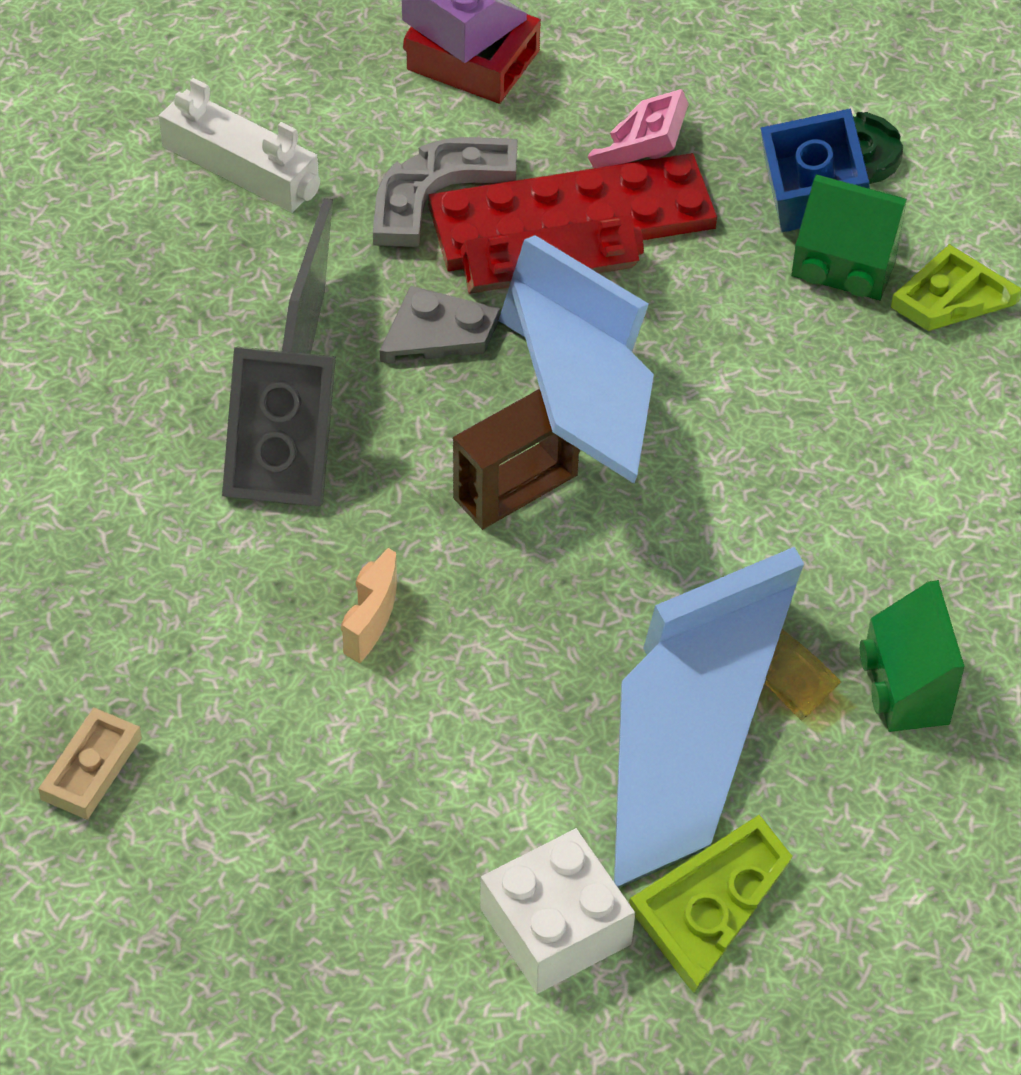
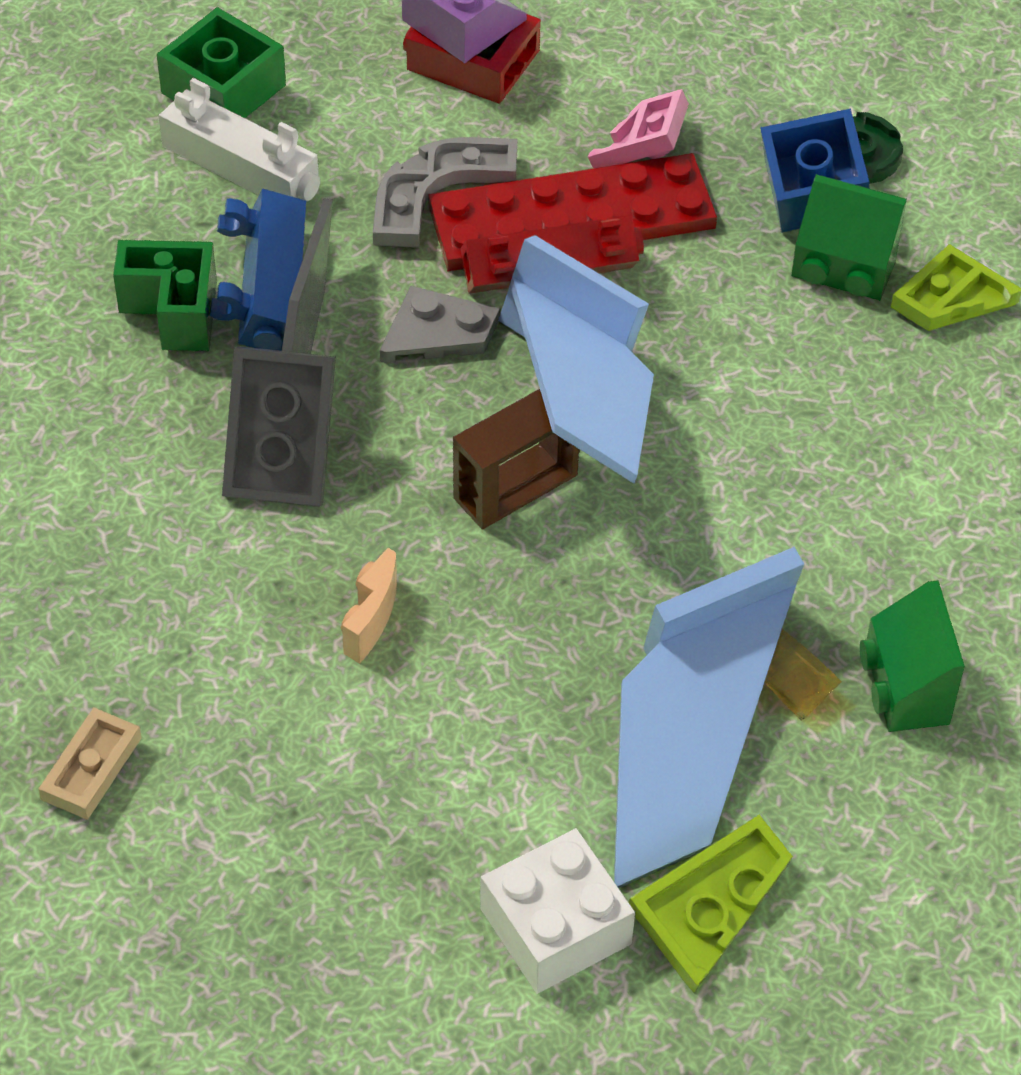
(169, 281): none -> green brick
(229, 57): none -> green brick
(271, 266): none -> blue brick

